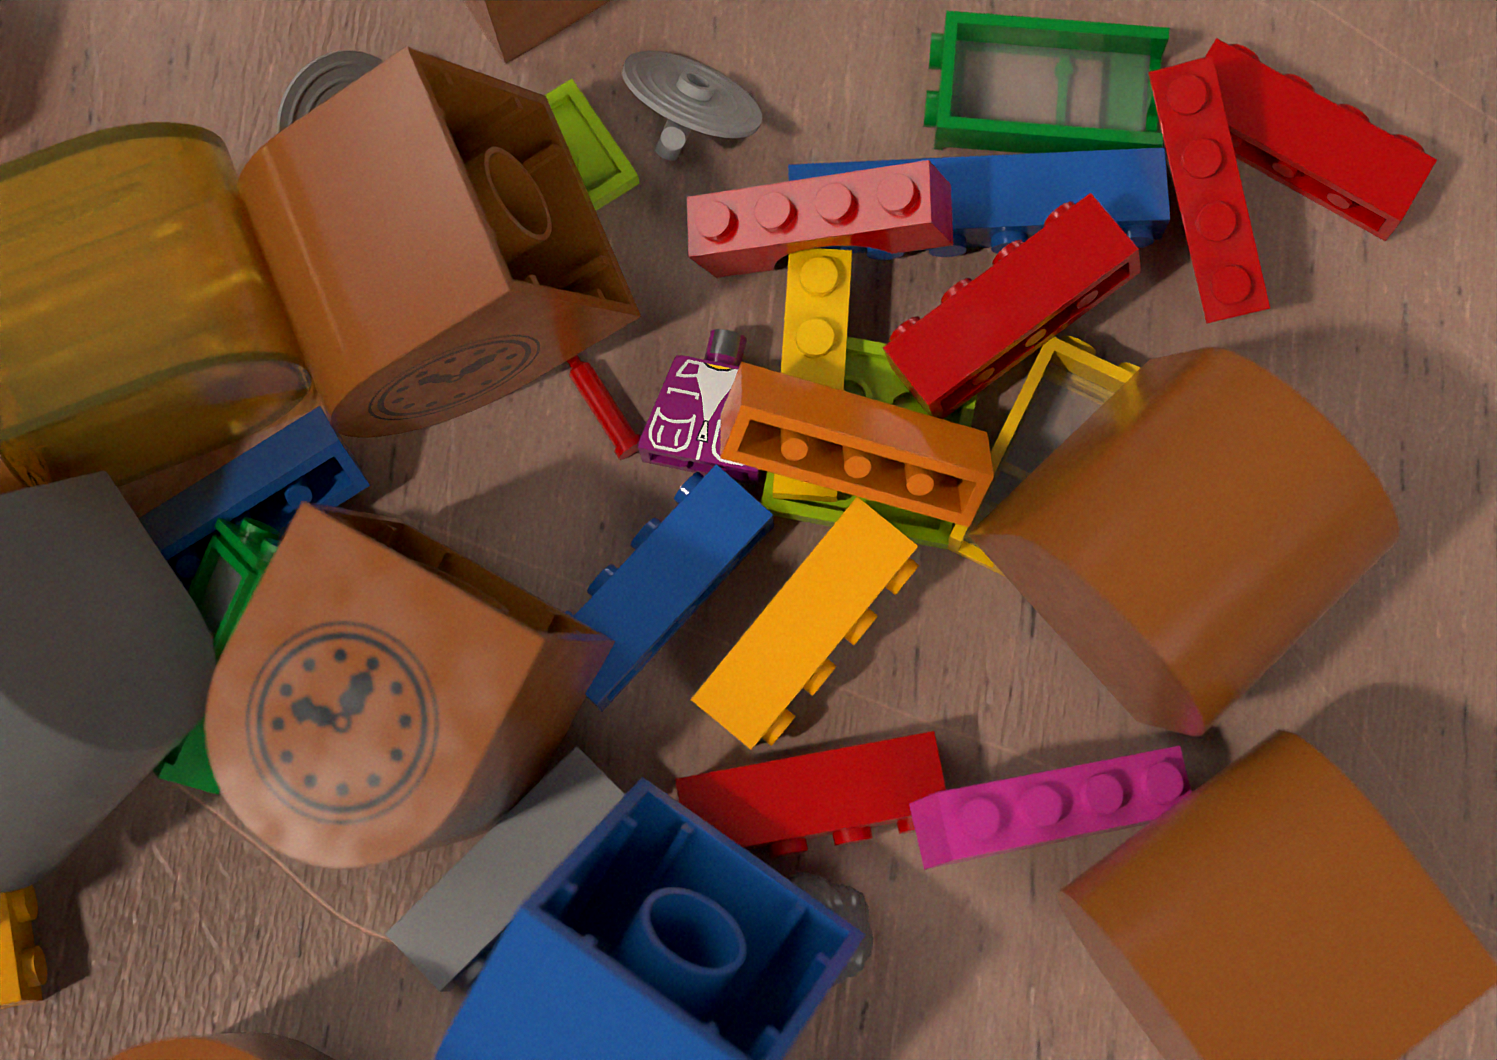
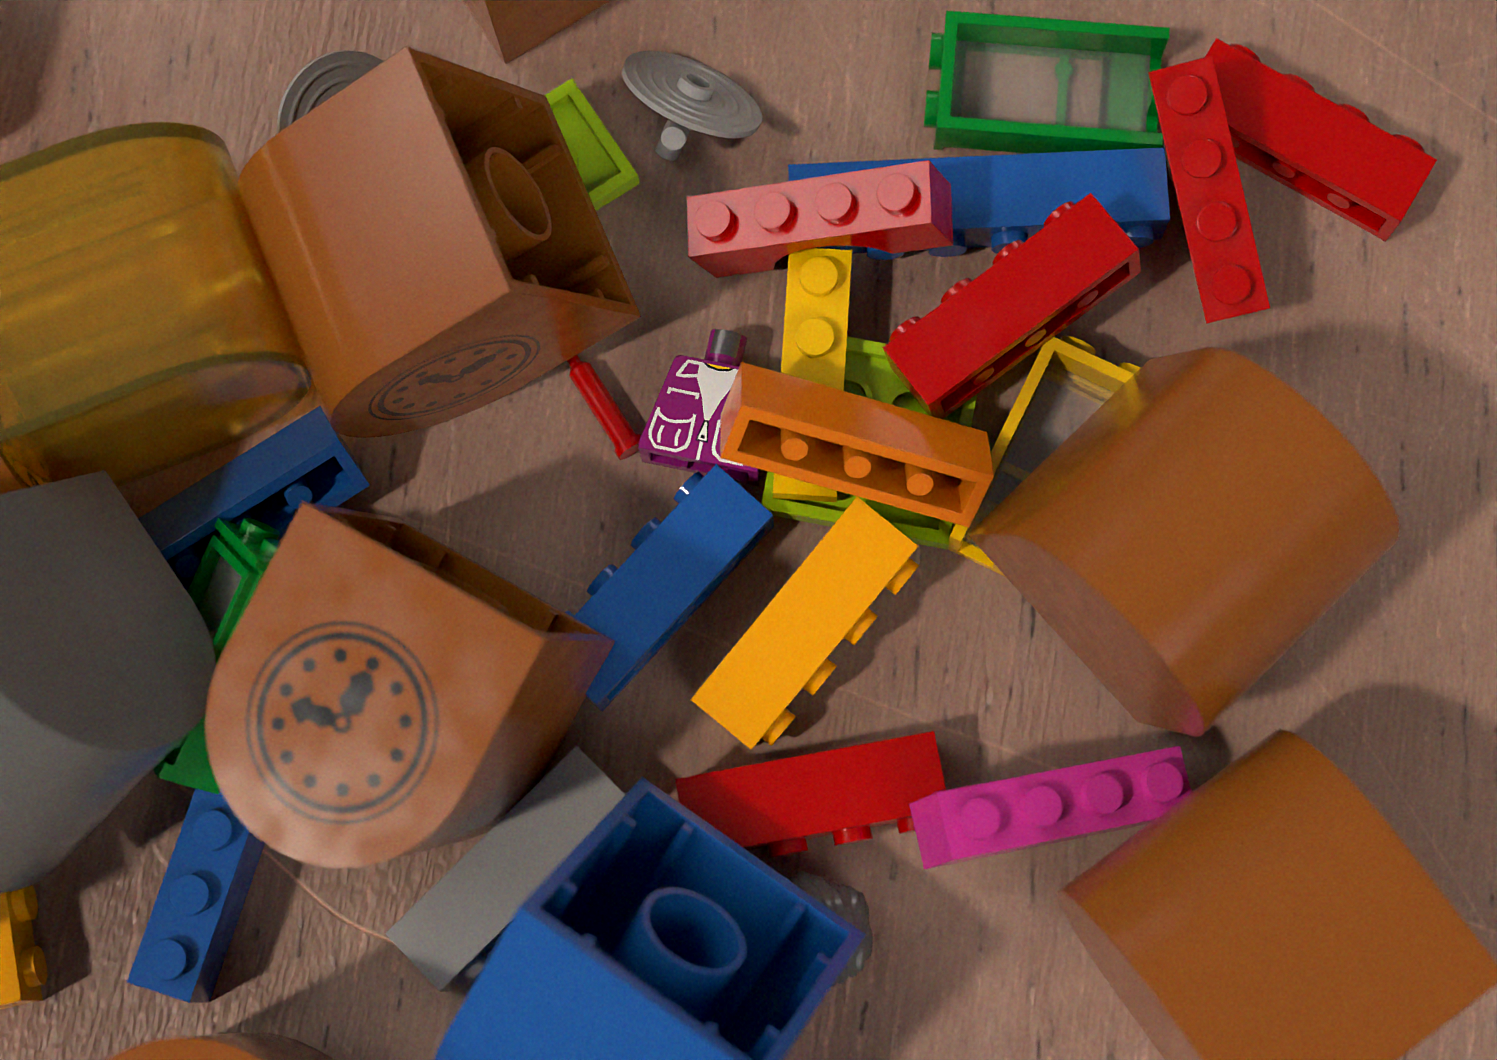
(198, 902): none -> blue brick

